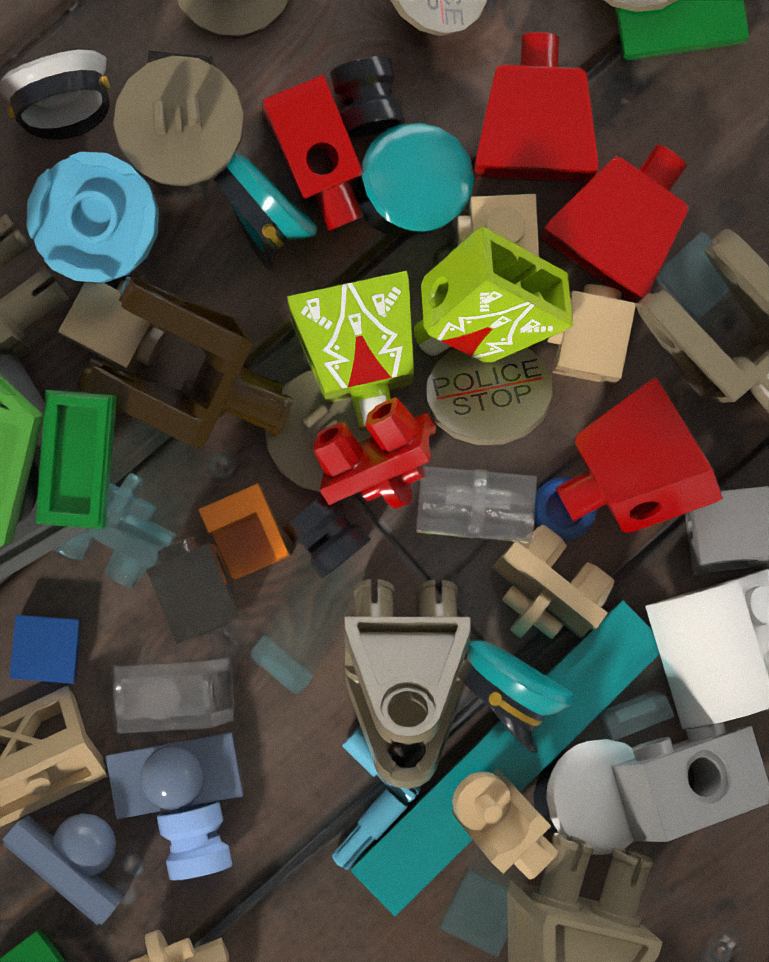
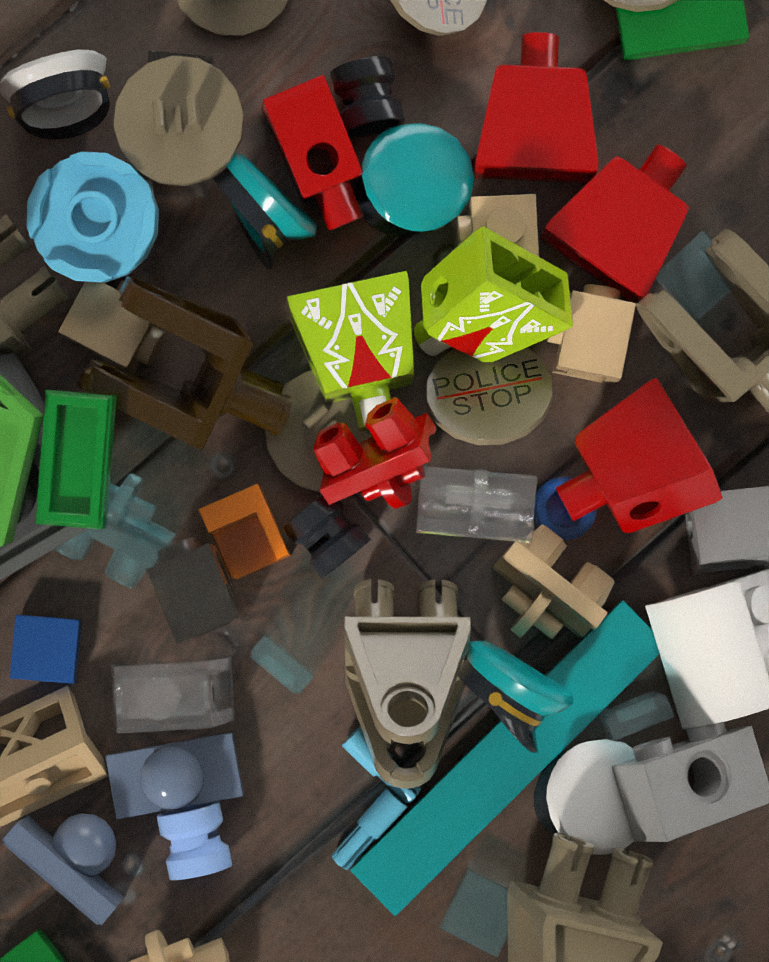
(503, 823): tan hips -> none

